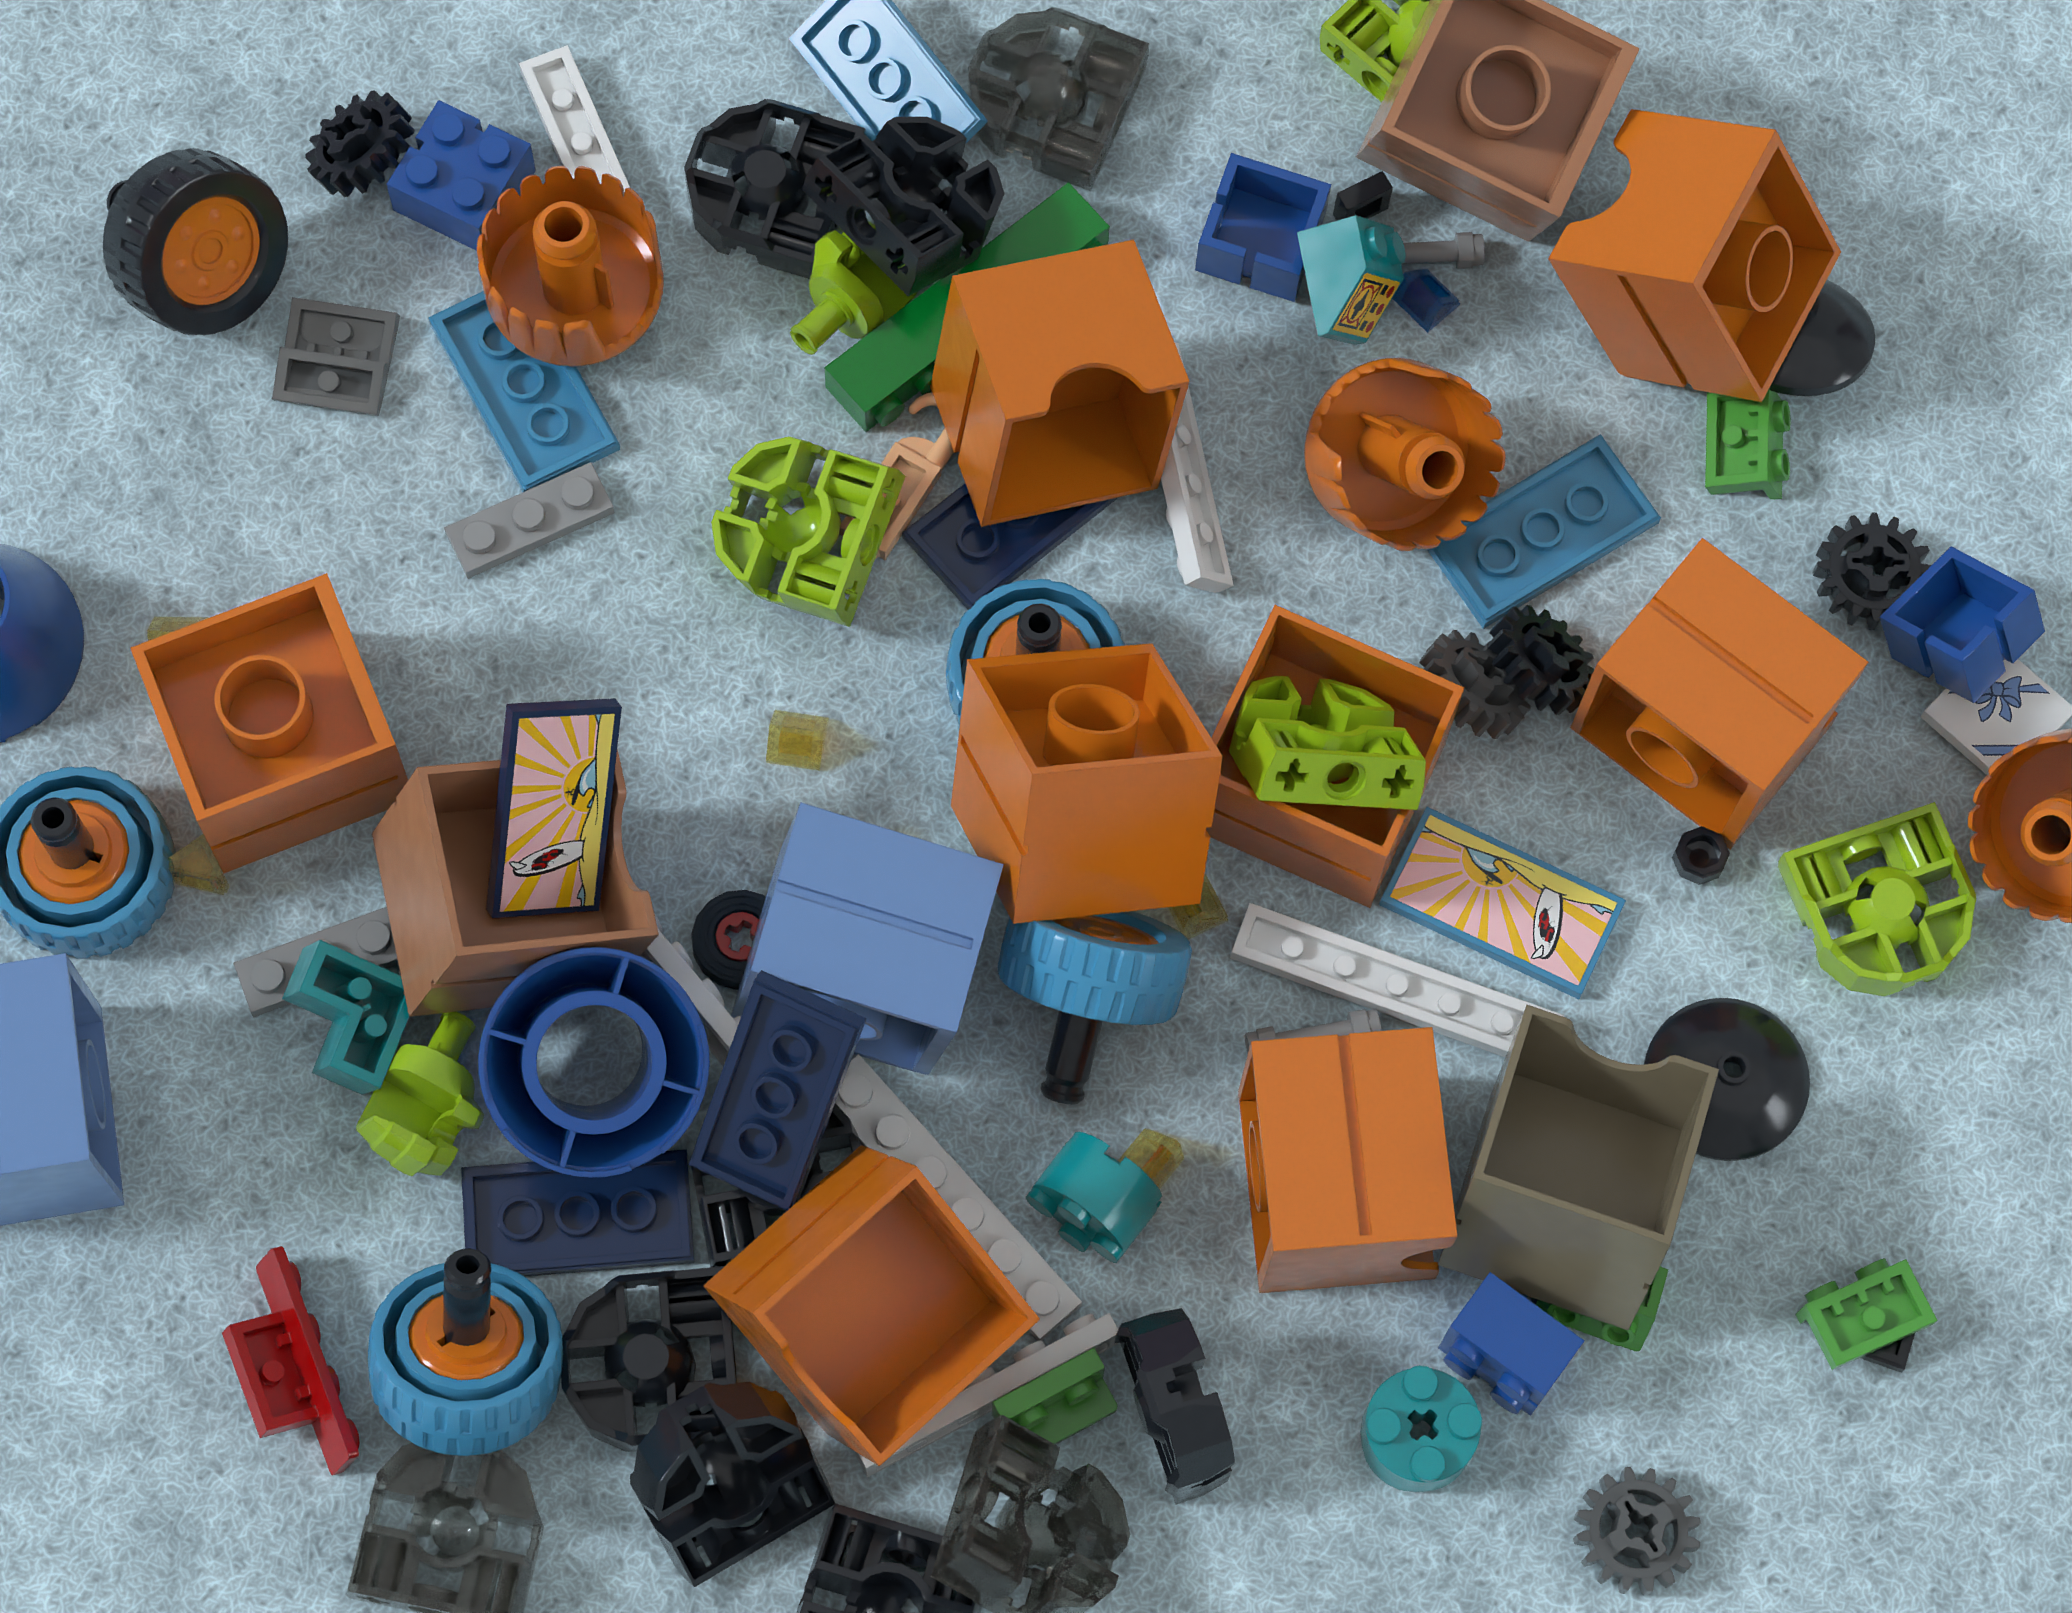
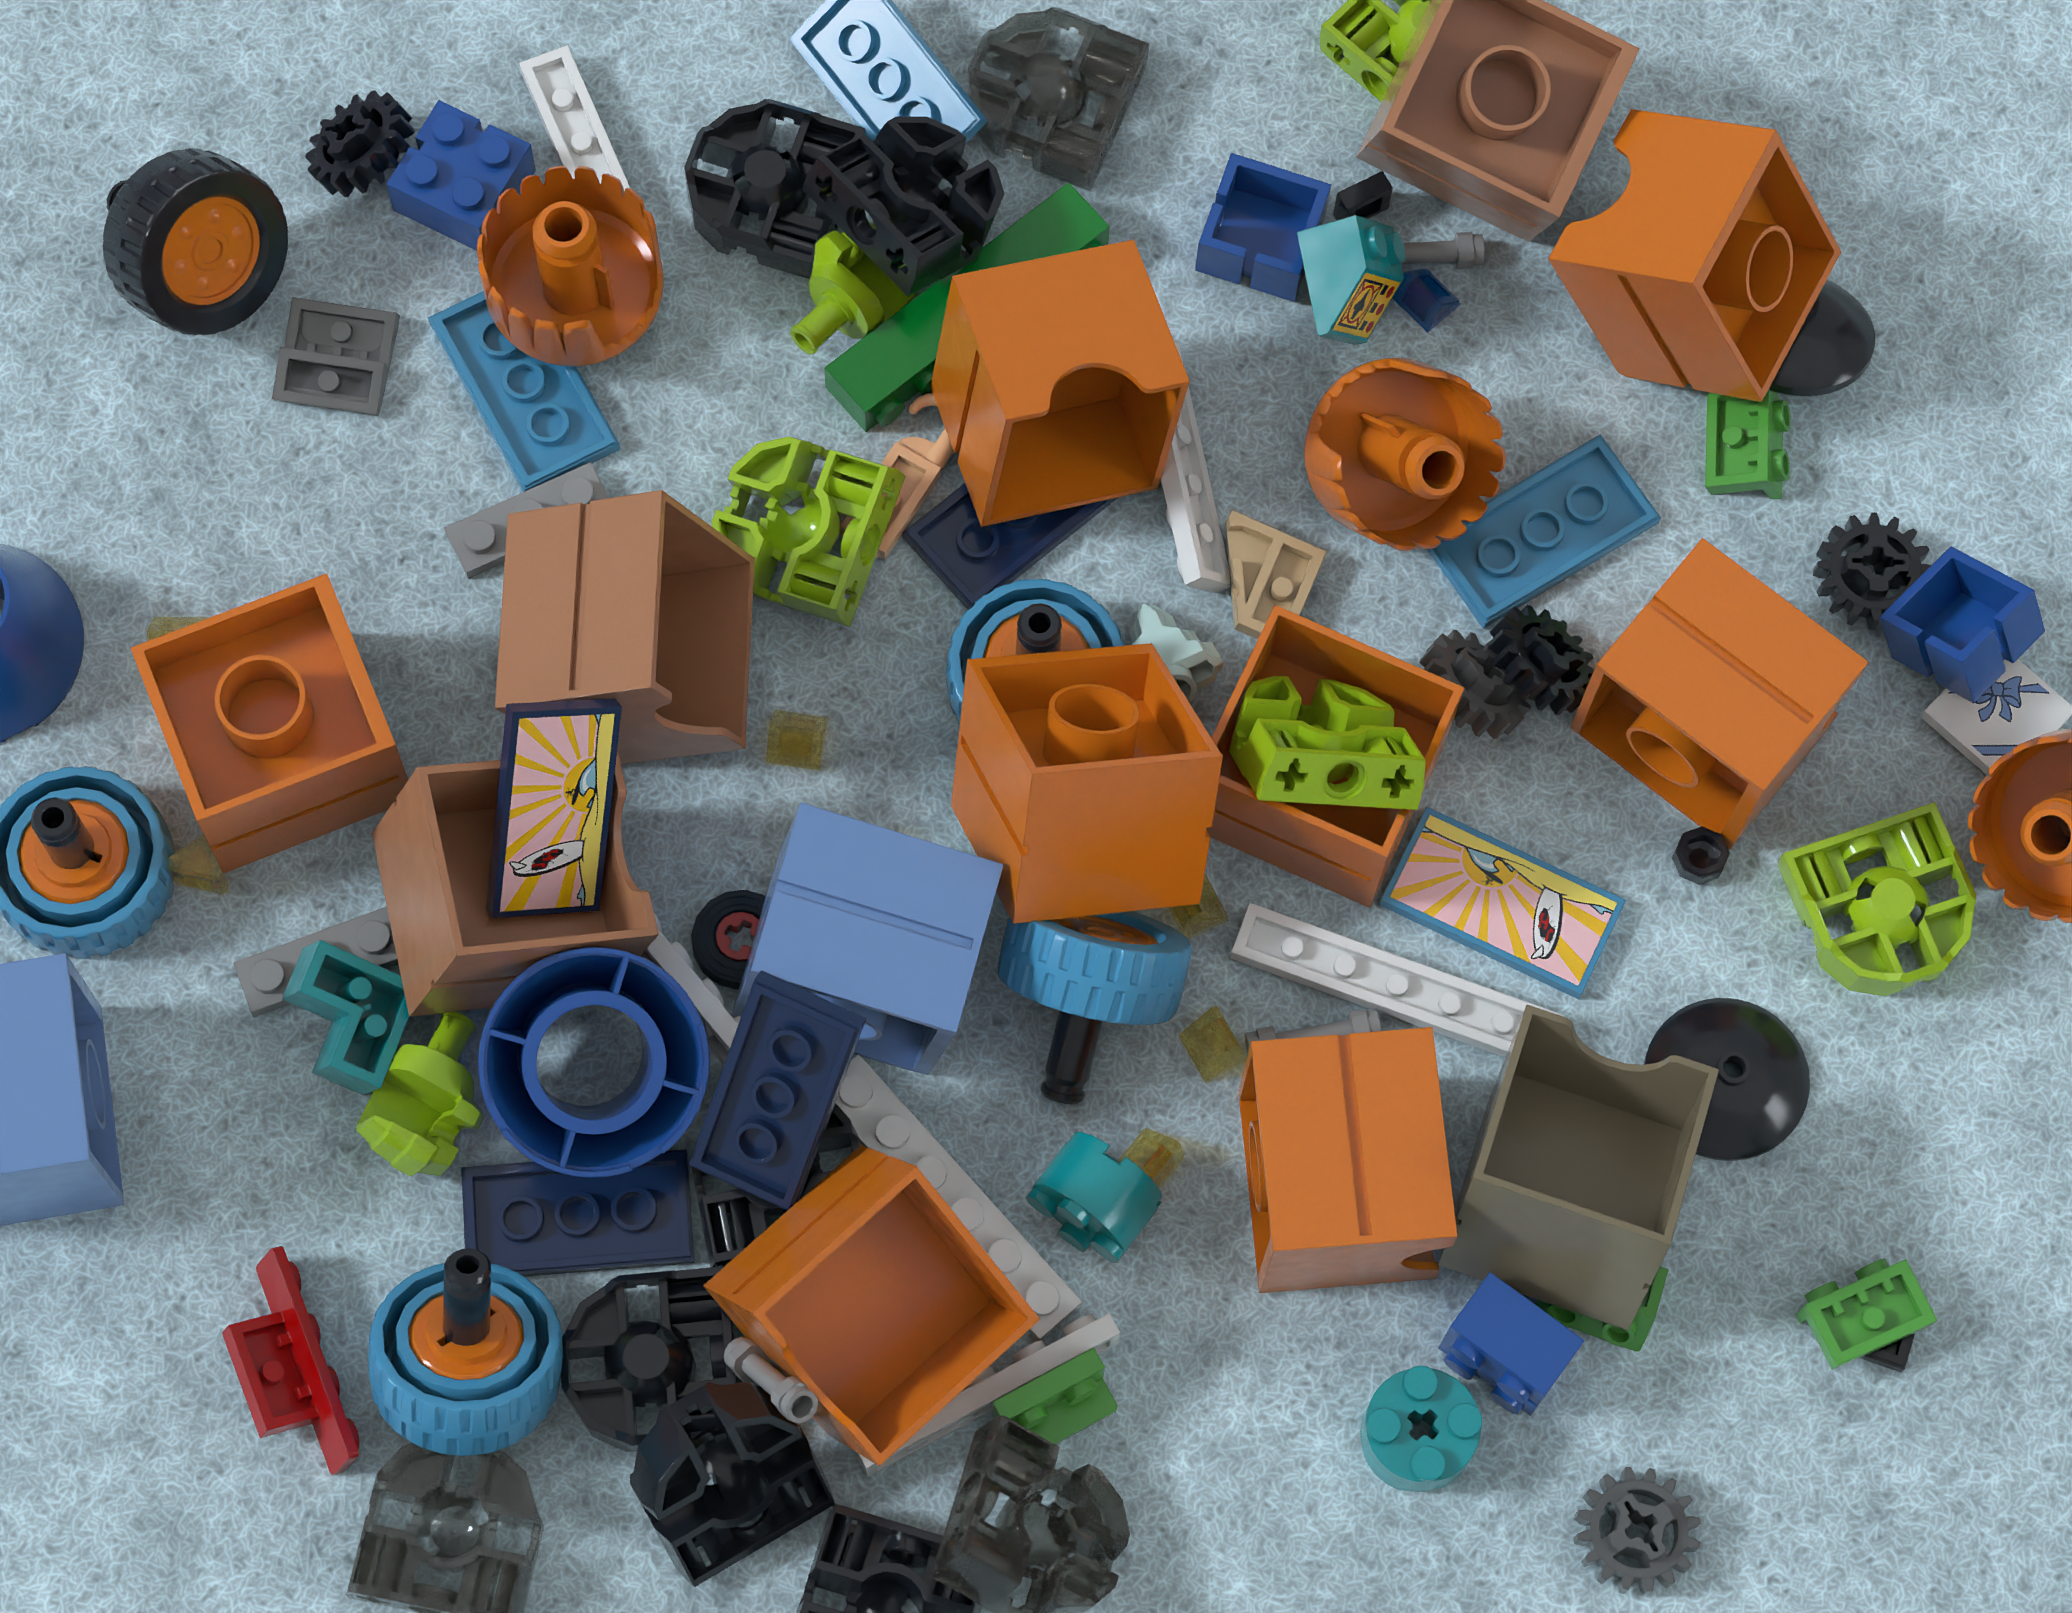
(631, 608): none -> nougat piece
(787, 1394): none -> light grey bar
(1171, 1405): black connector -> none
(1188, 660): none -> light aqua rock
(1212, 1045): none -> clear yellow slope
(1267, 571): none -> tan wing

